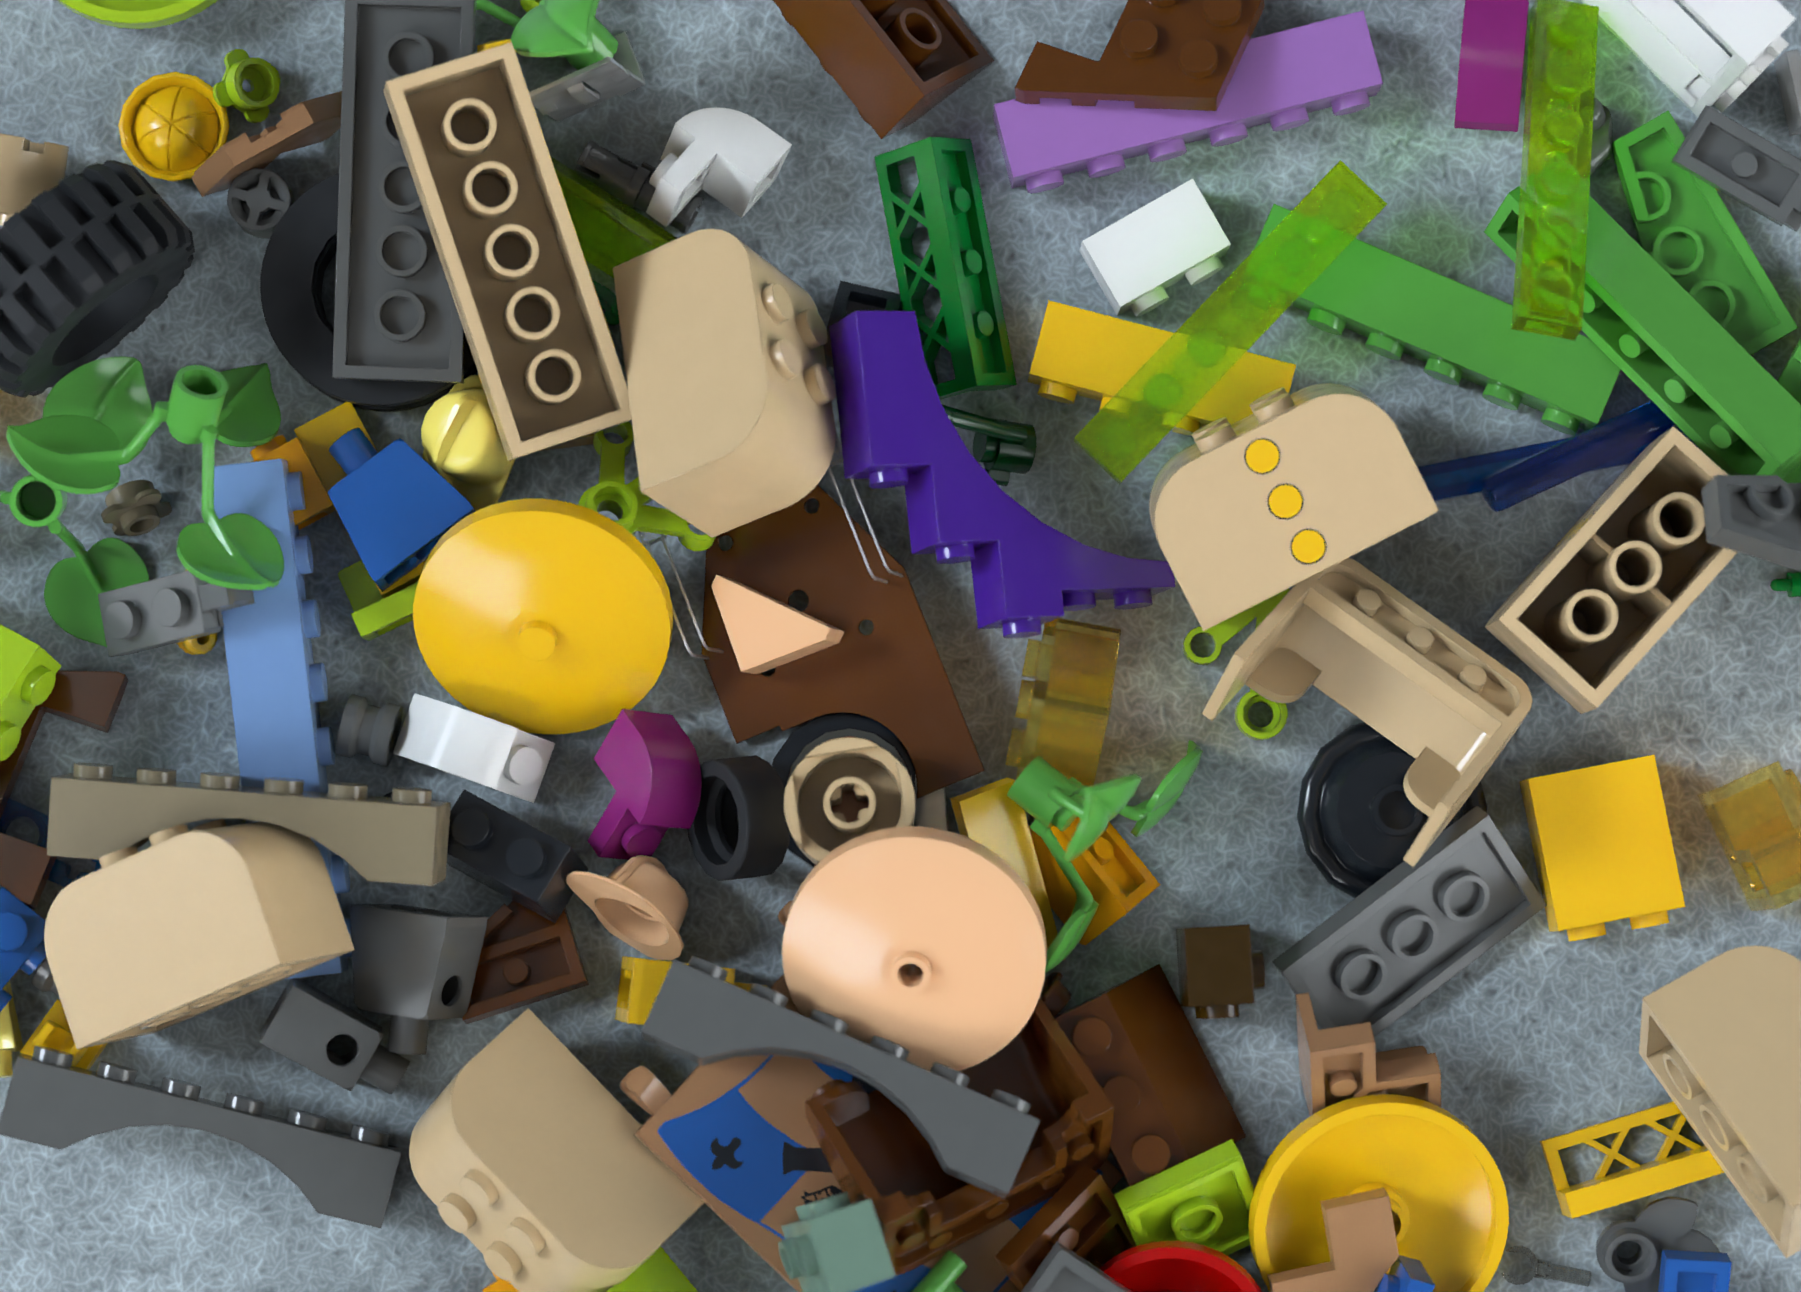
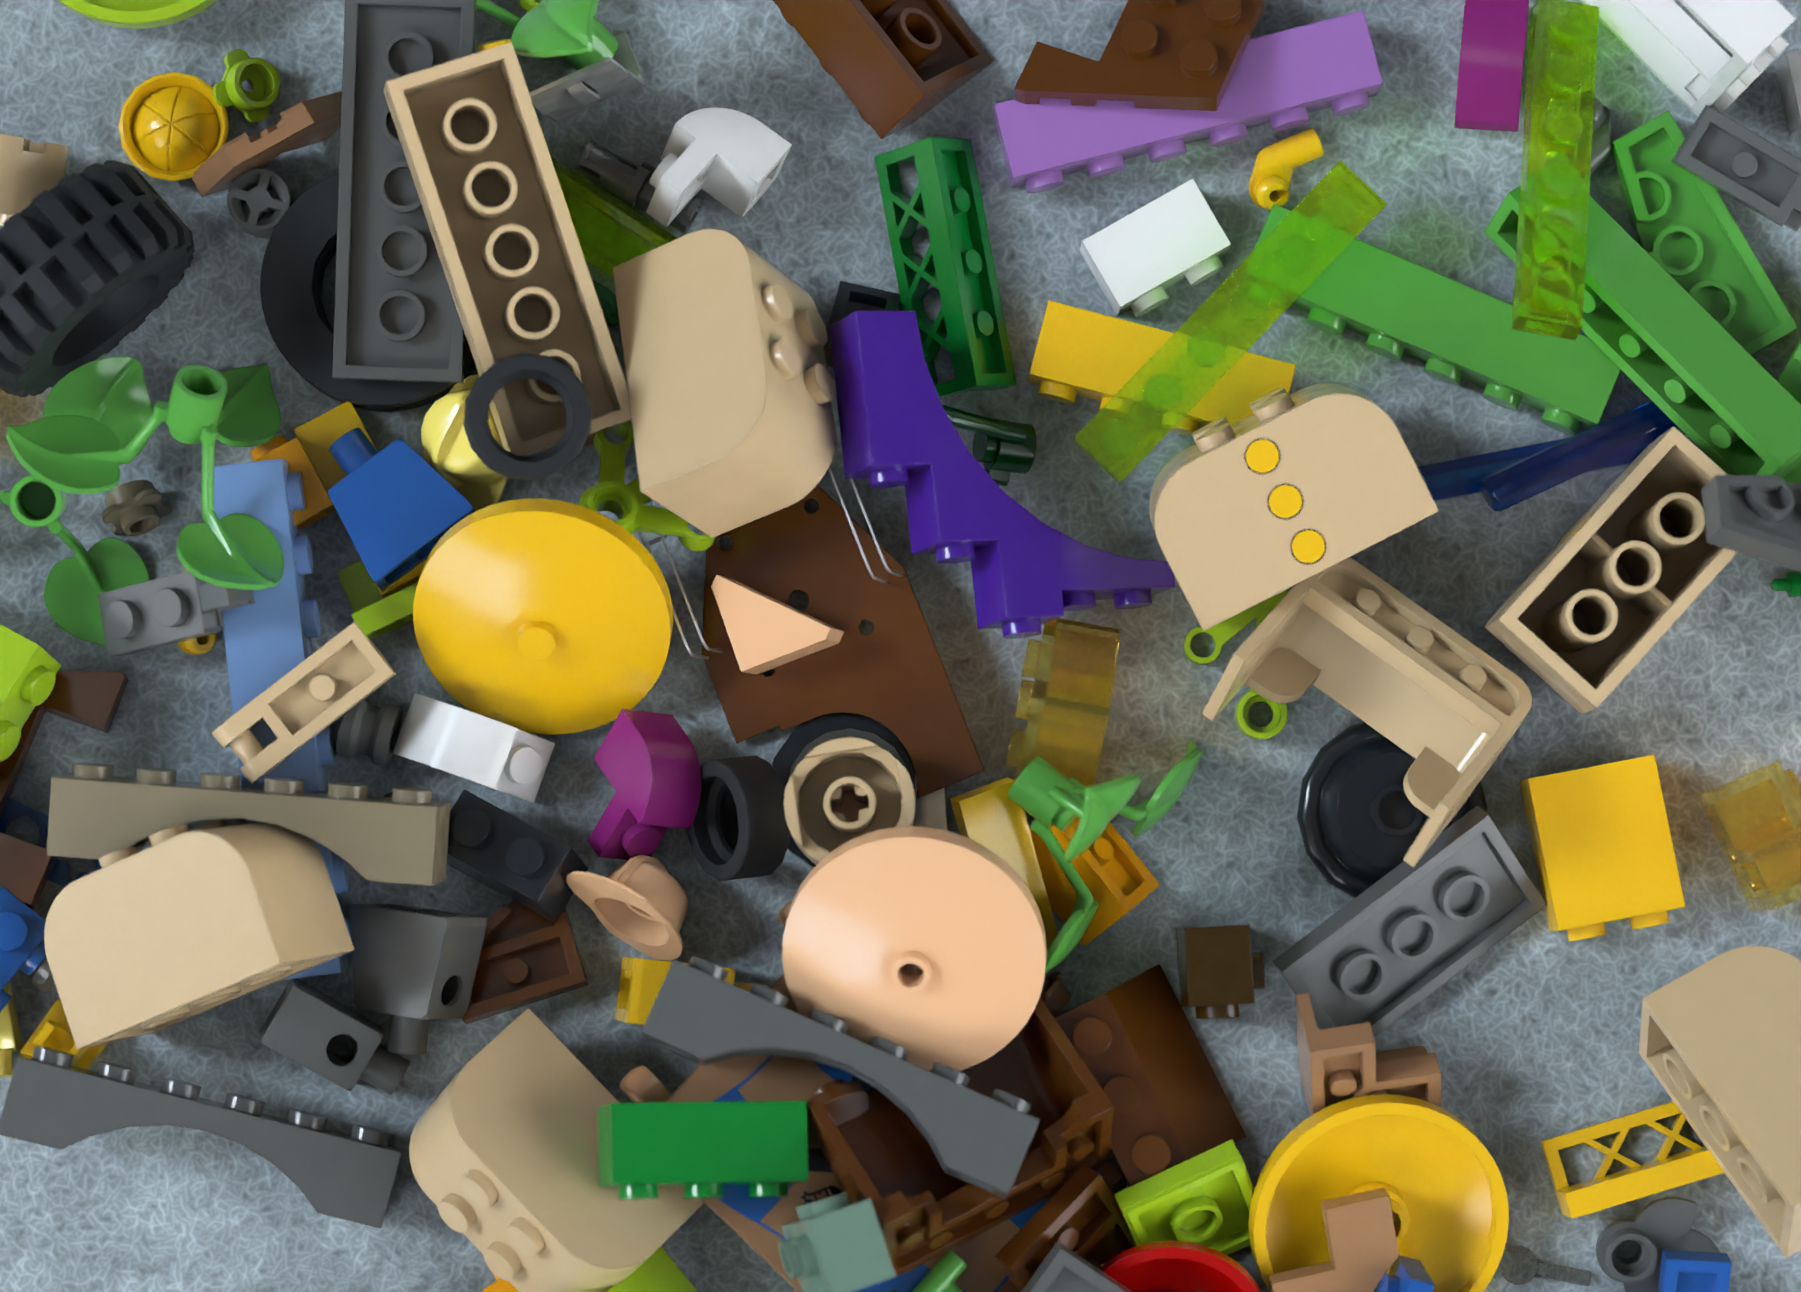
(305, 701): none -> tan plate
(565, 384): none -> black tyre
(702, 1147): none -> green brick
(1276, 164): none -> yellow arm

